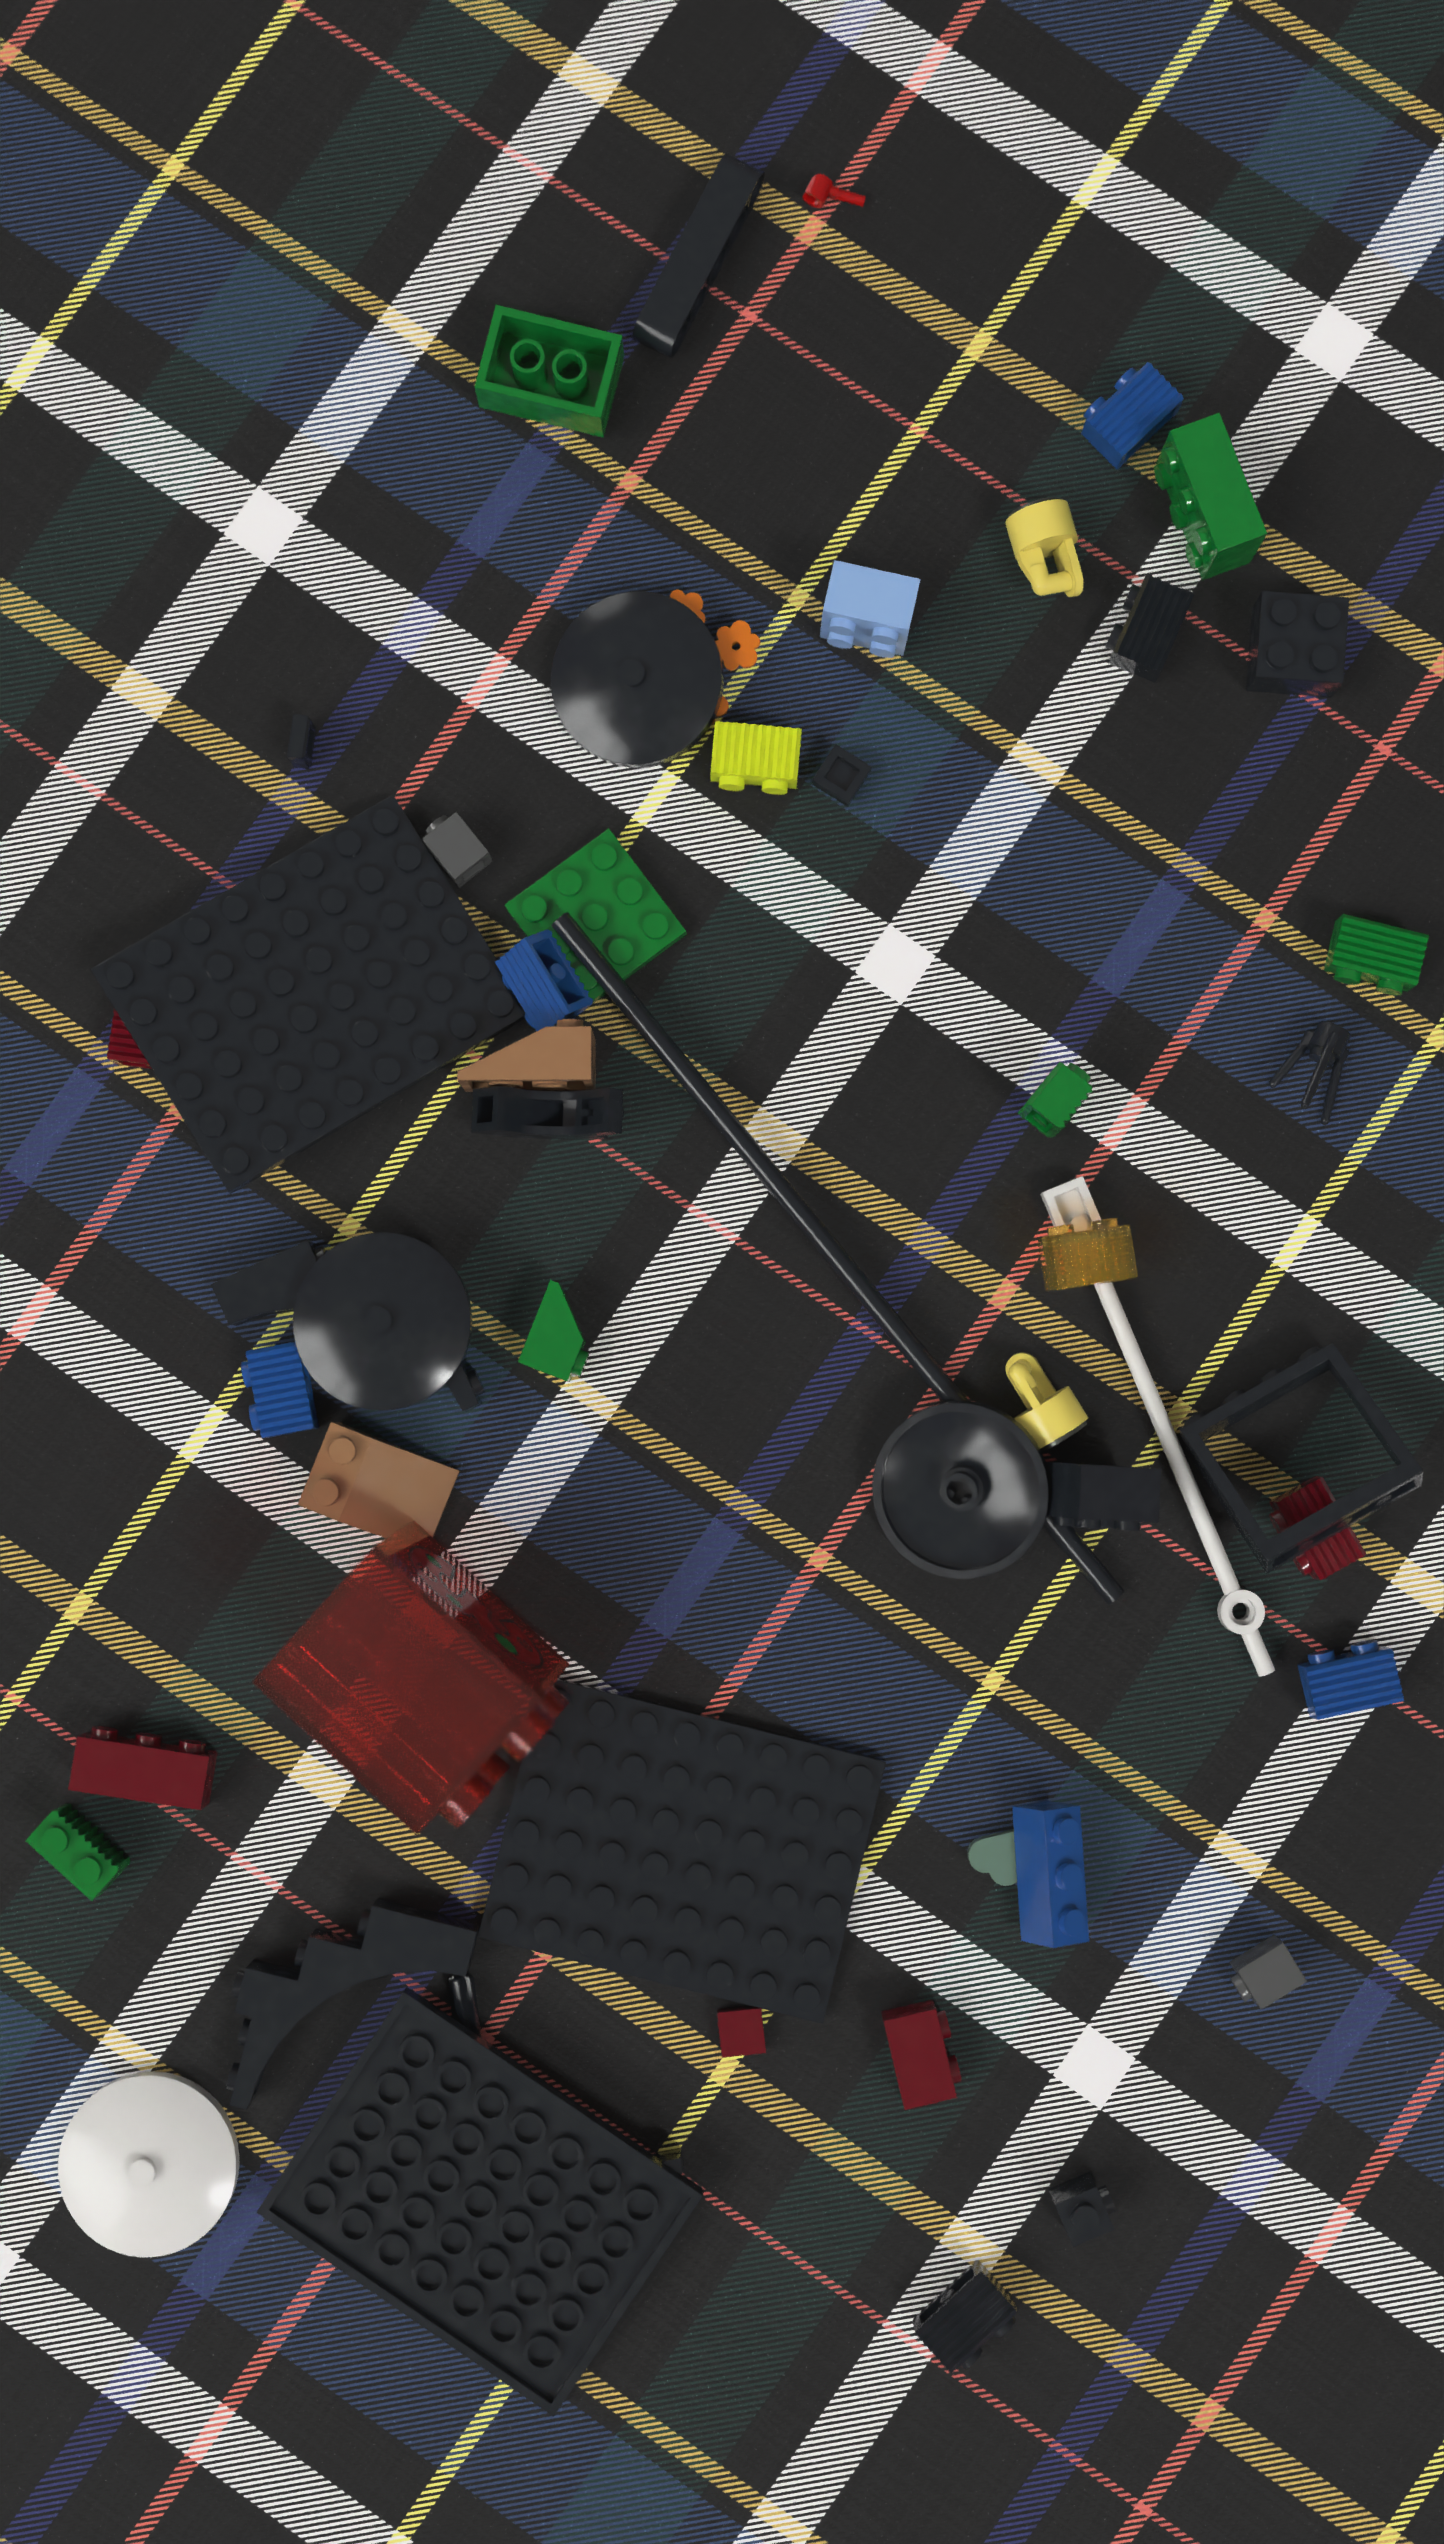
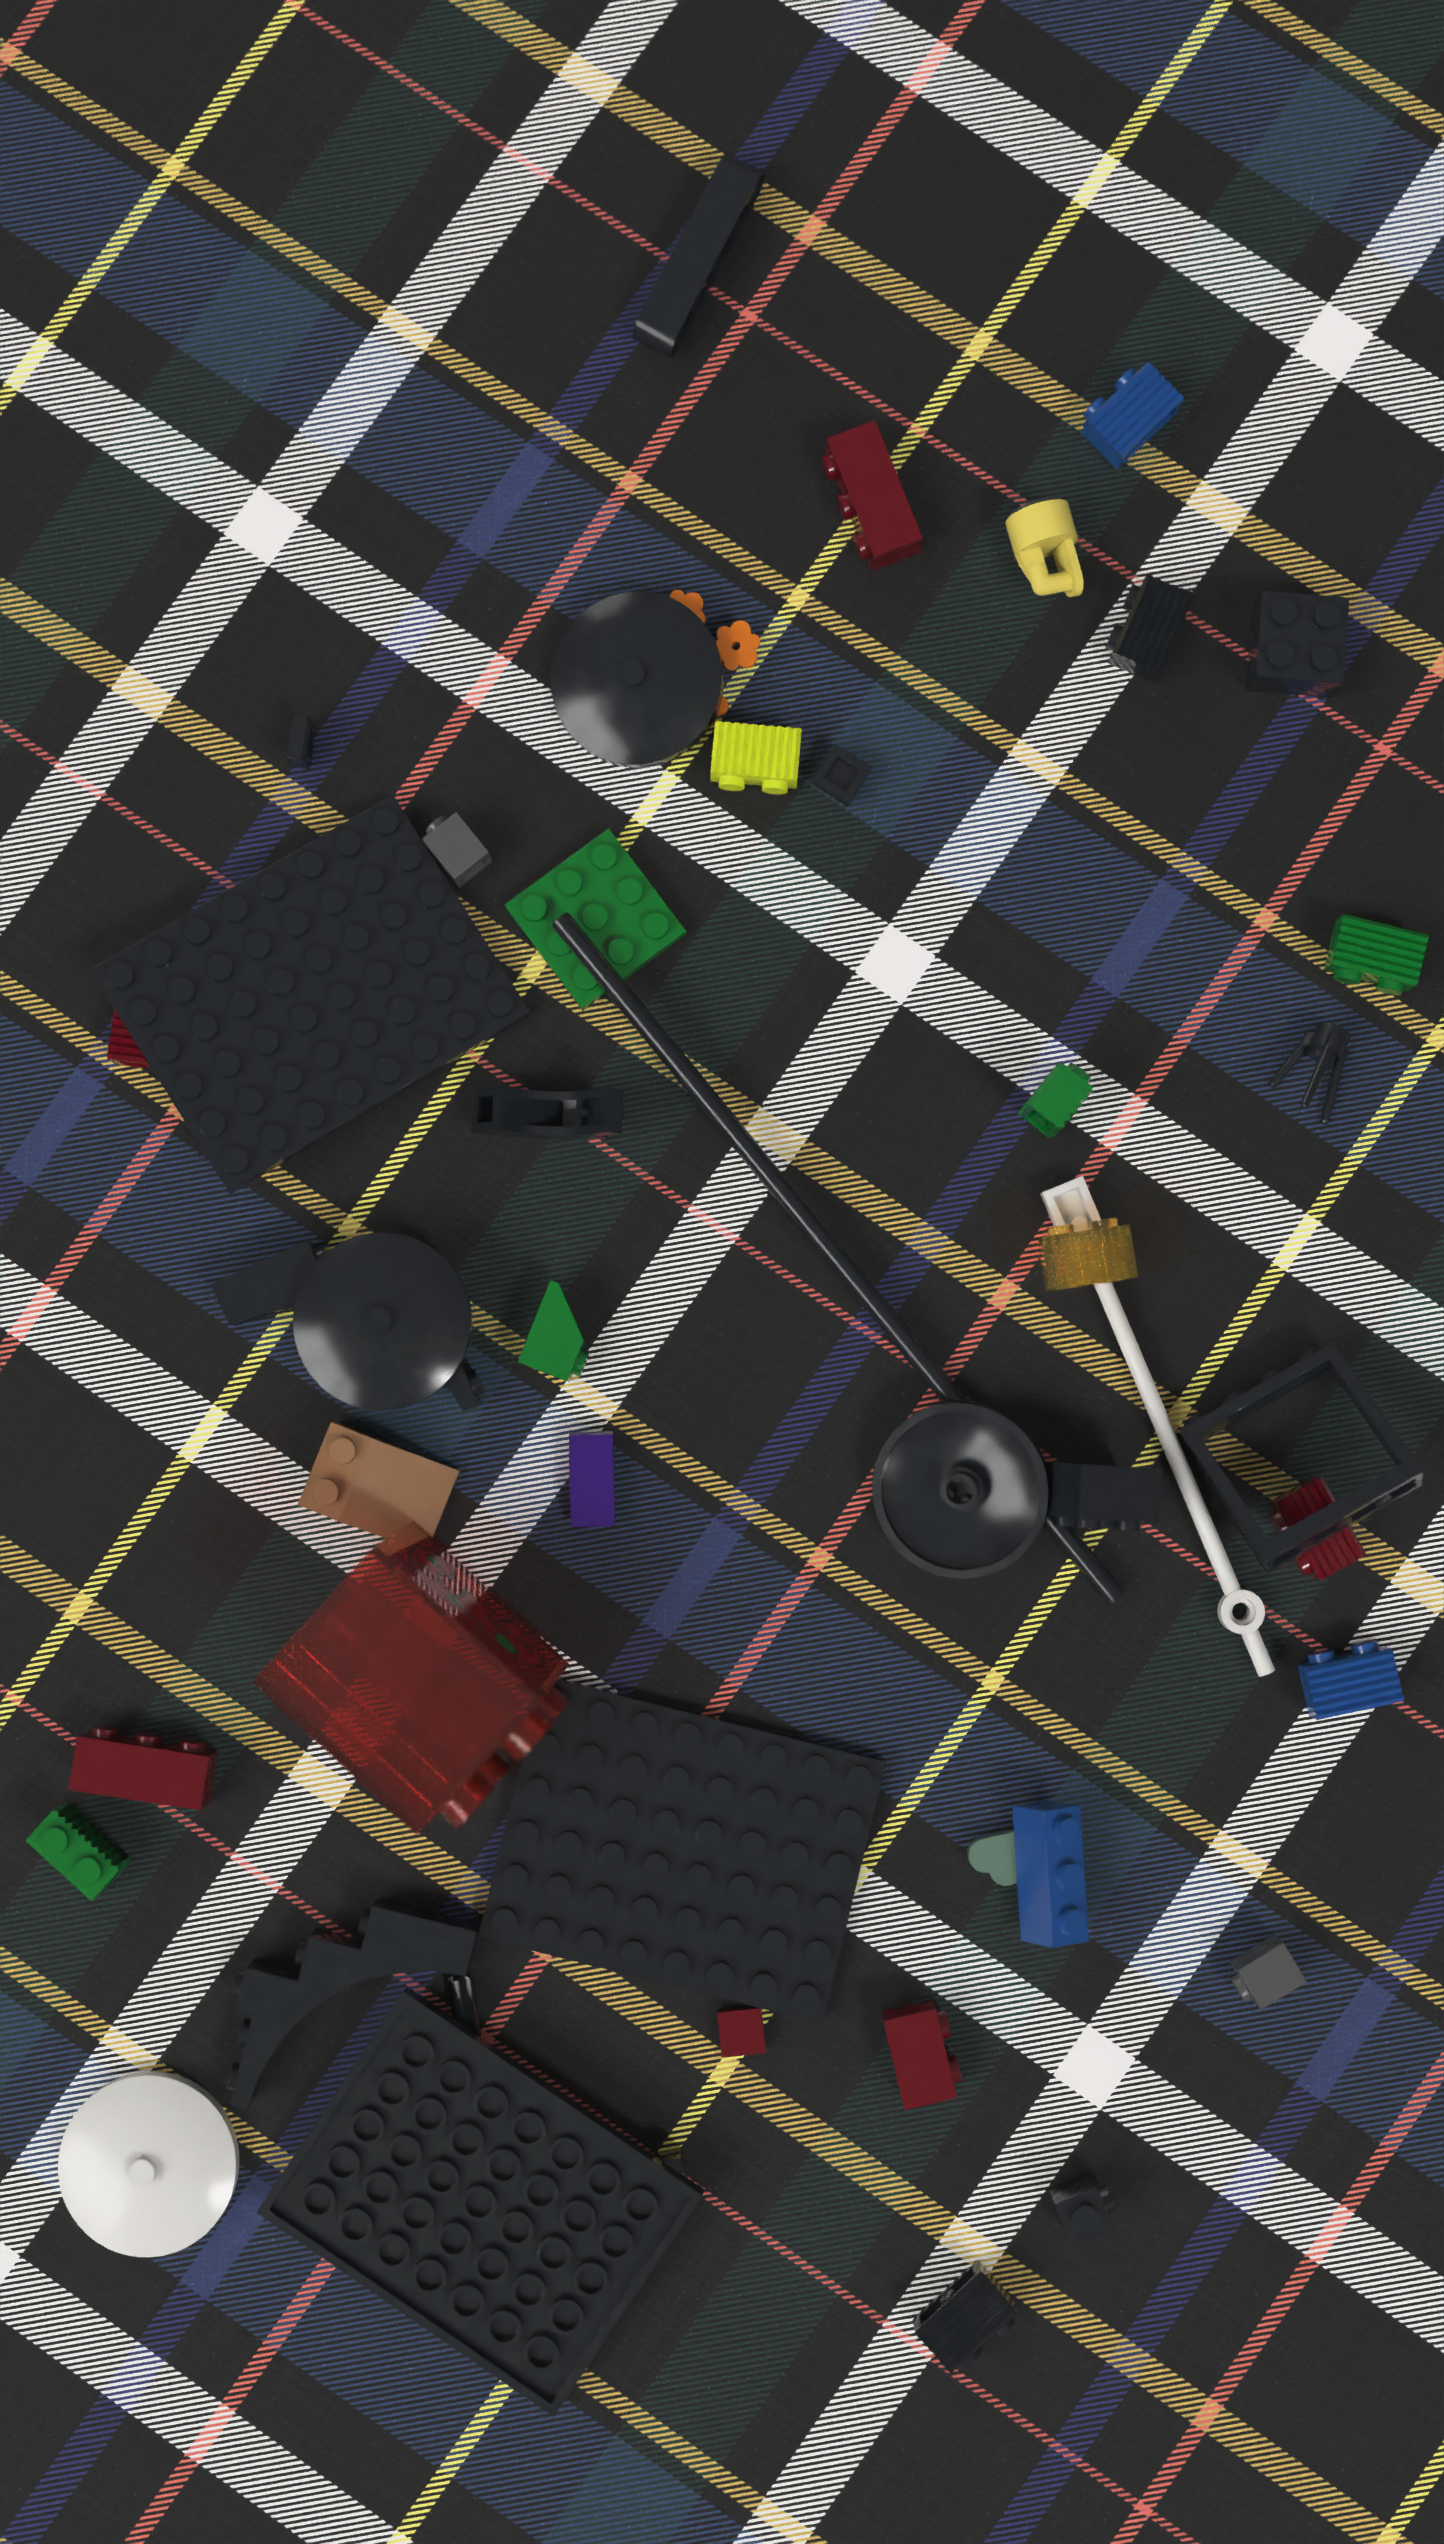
(280, 1391): blue brick -> none
(543, 981): blue brick -> none
(544, 1061): medium nougat slope -> none
(549, 371): green brick -> none
(591, 1479): none -> dark purple slope
(822, 187): red hand -> none
(868, 609): light blue brick -> none
(871, 496): none -> dark red brick
(1049, 1414): light yellow piece -> none
(1209, 497): green brick -> none

